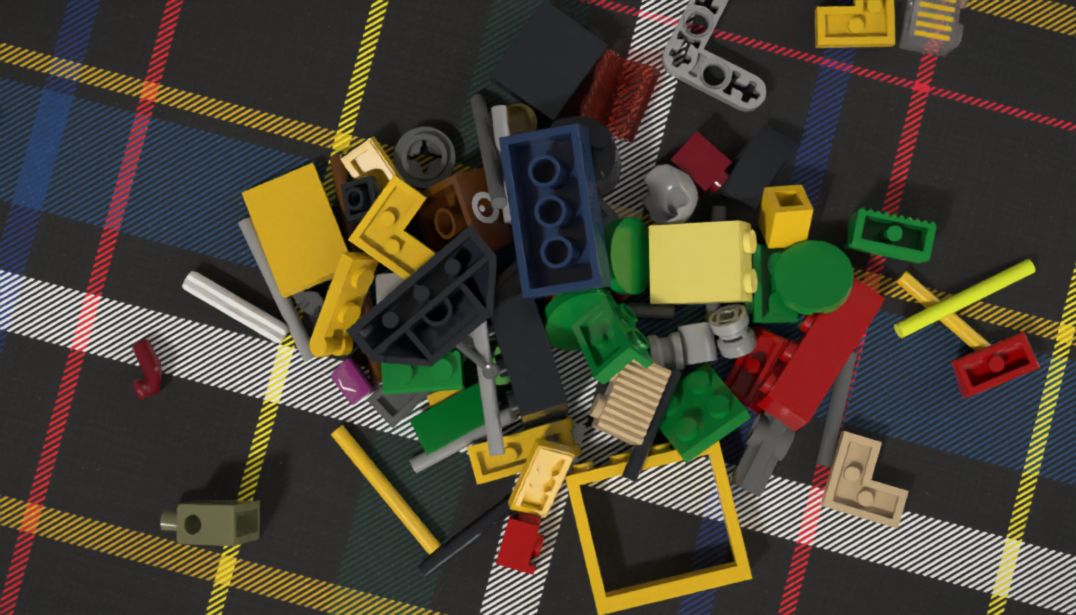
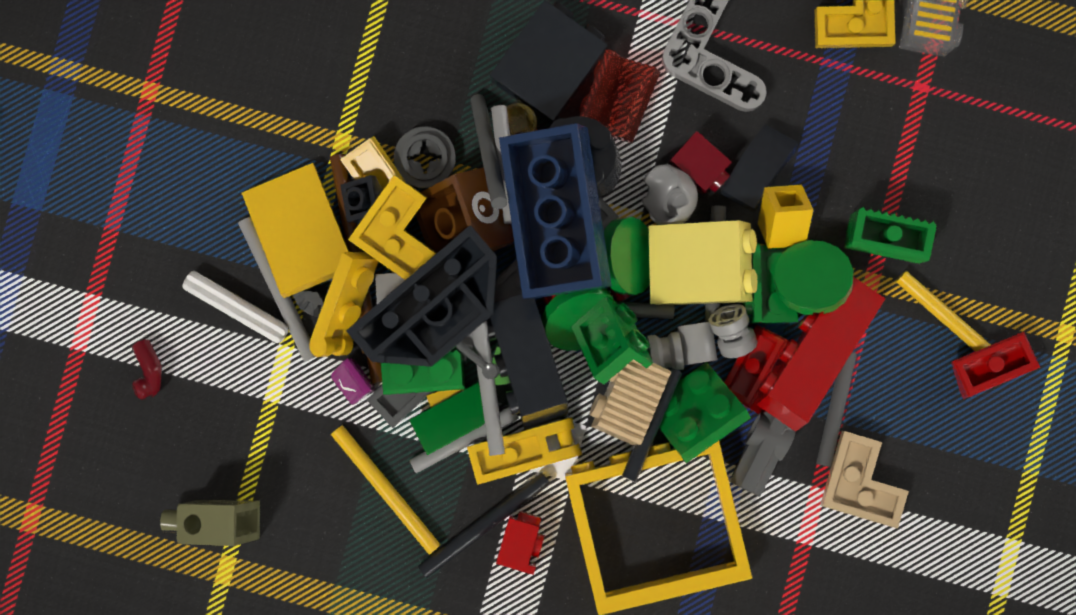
(541, 478): yellow plate -> none
(964, 298): neon yellow bar -> none

